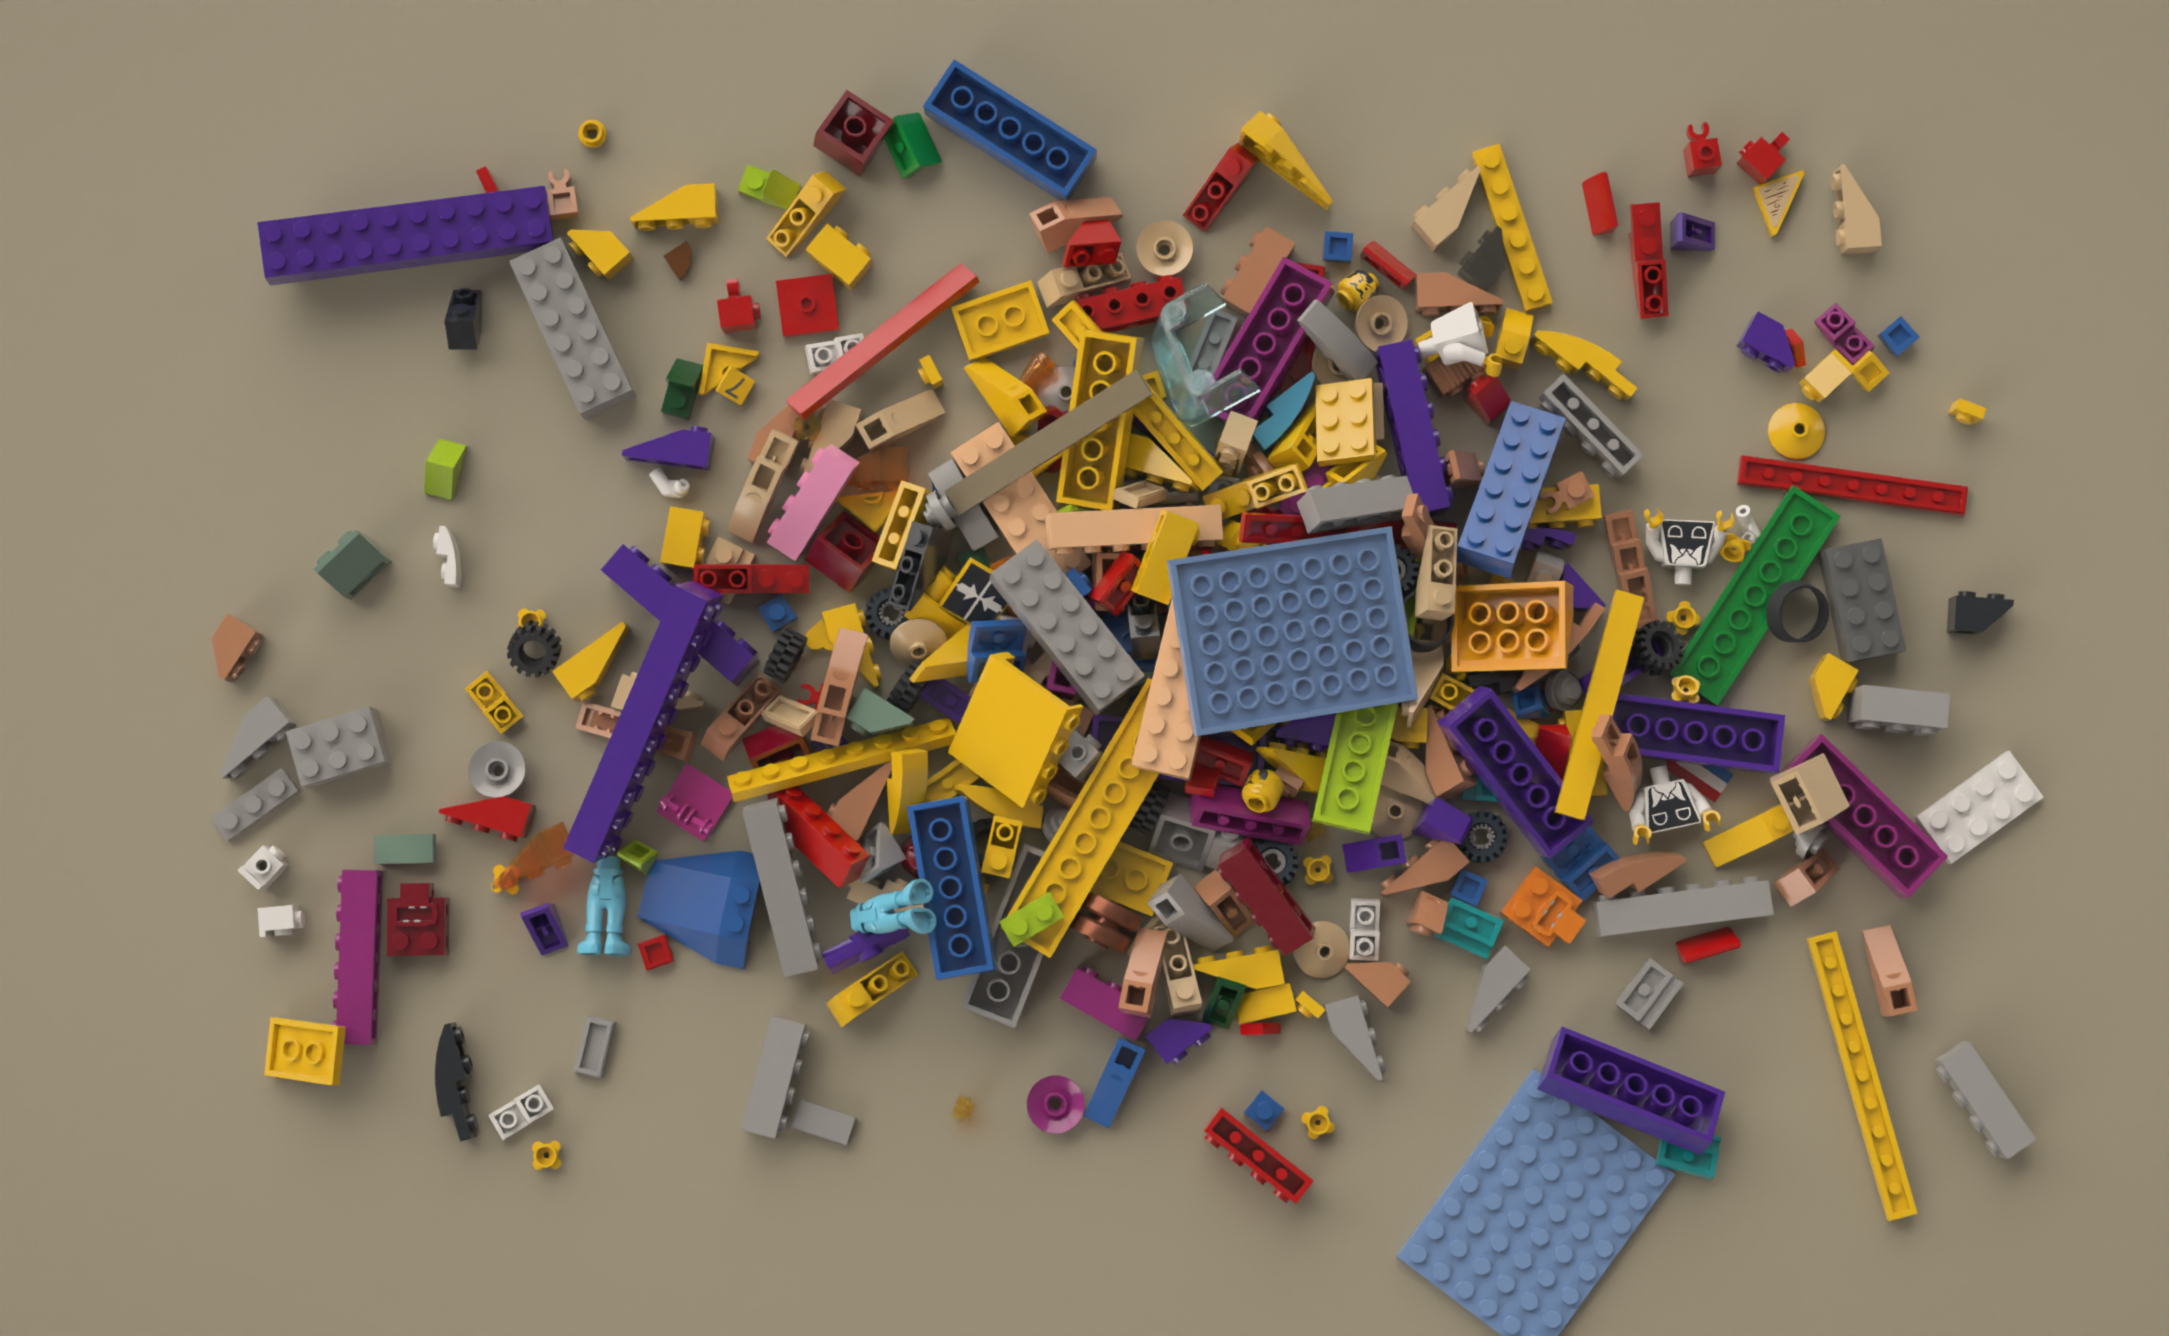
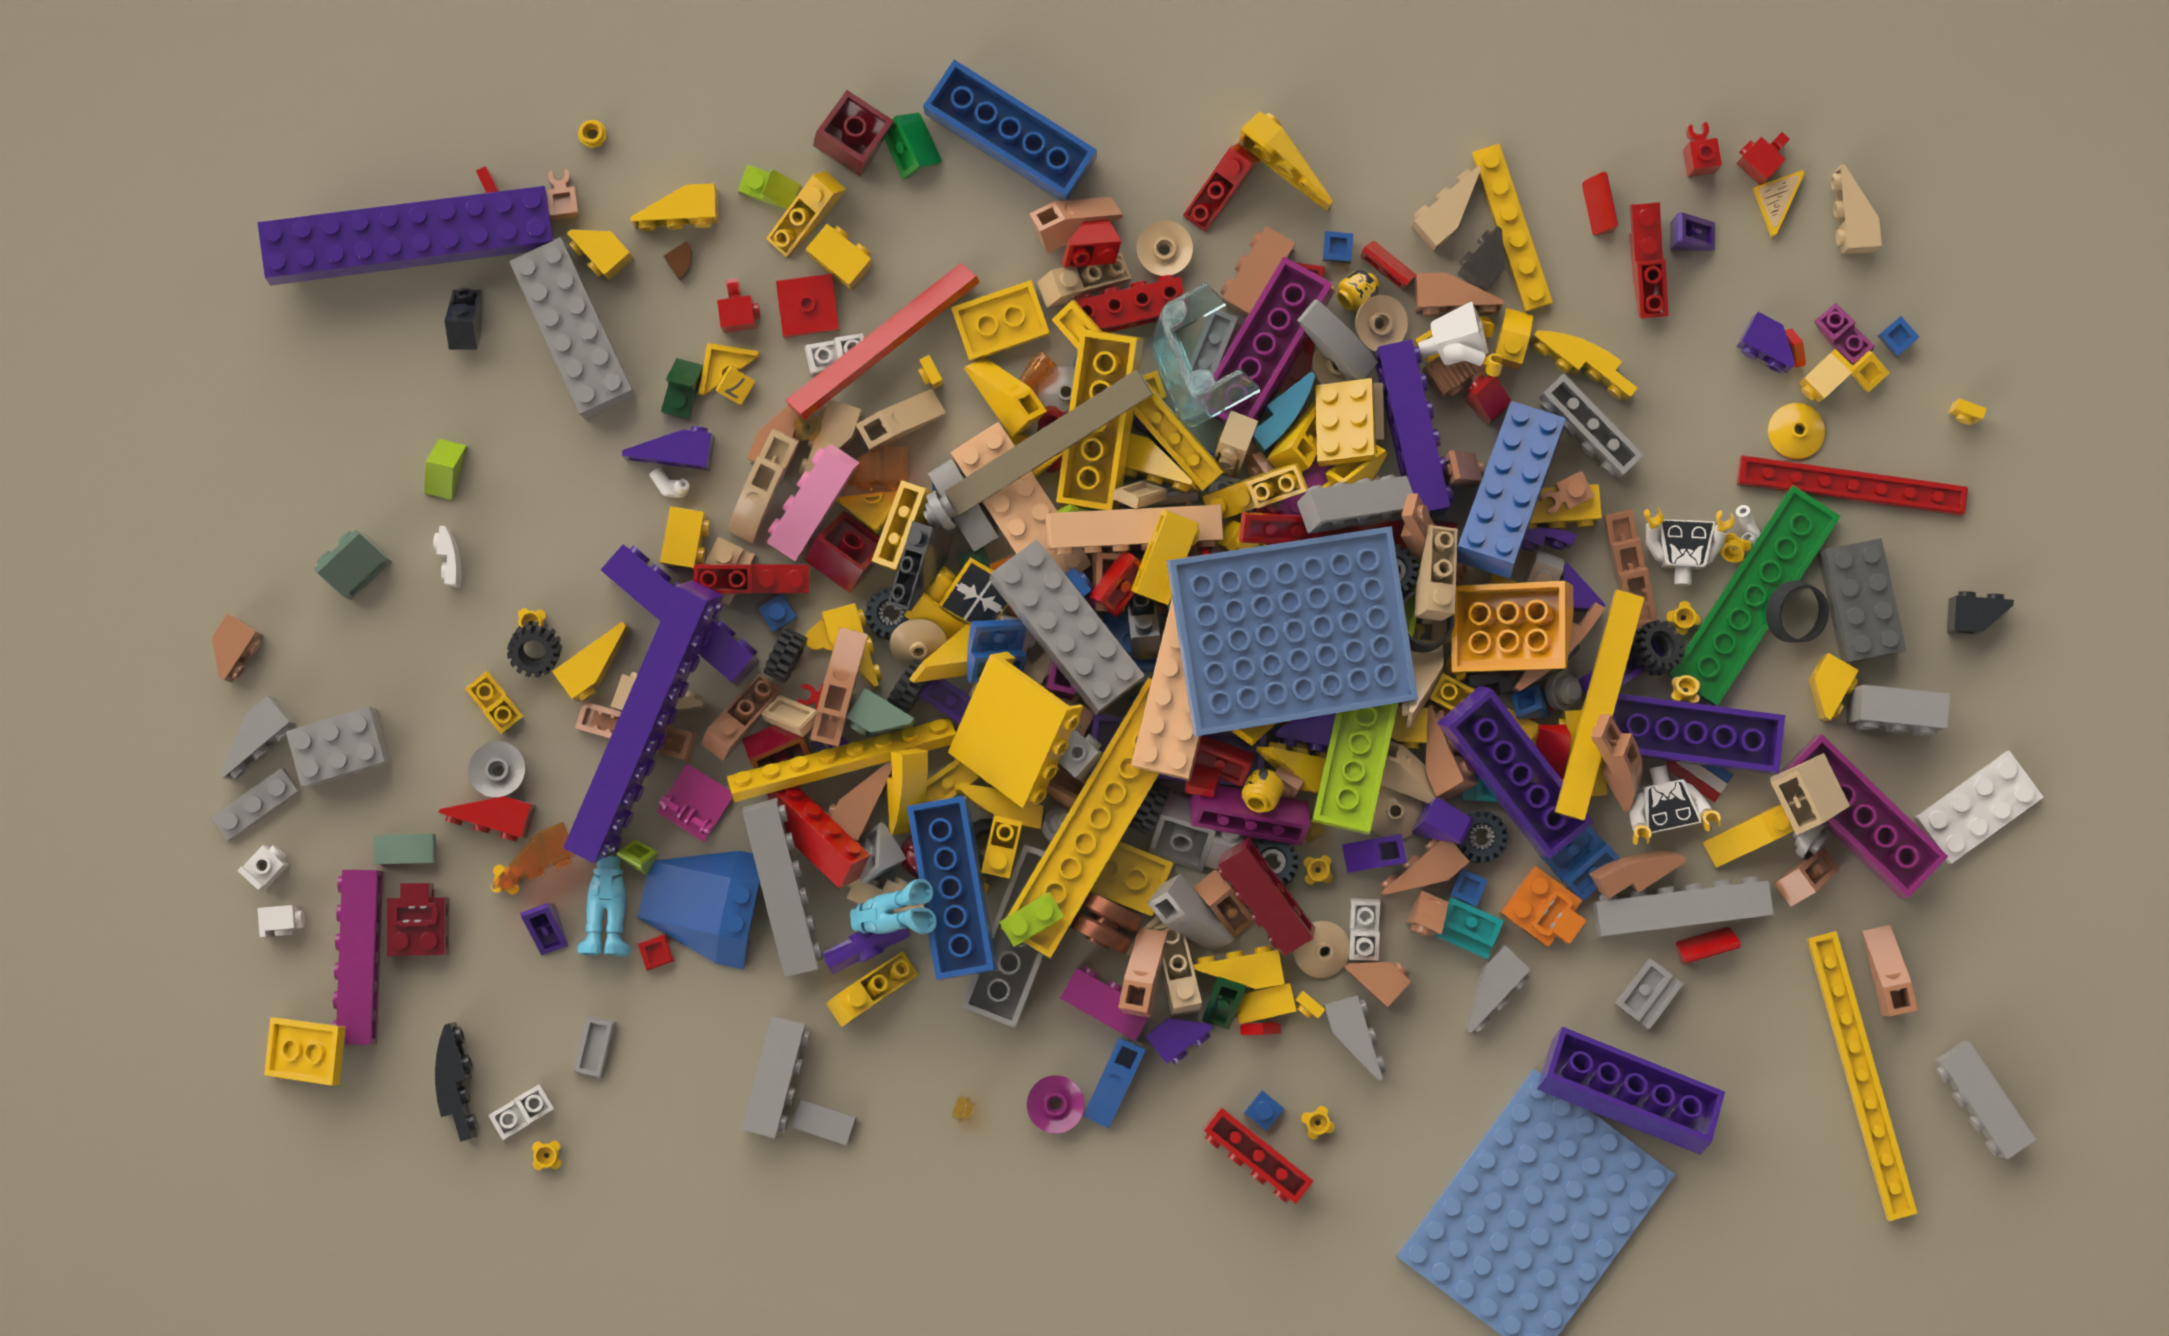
(1686, 1161): teal plate -> none

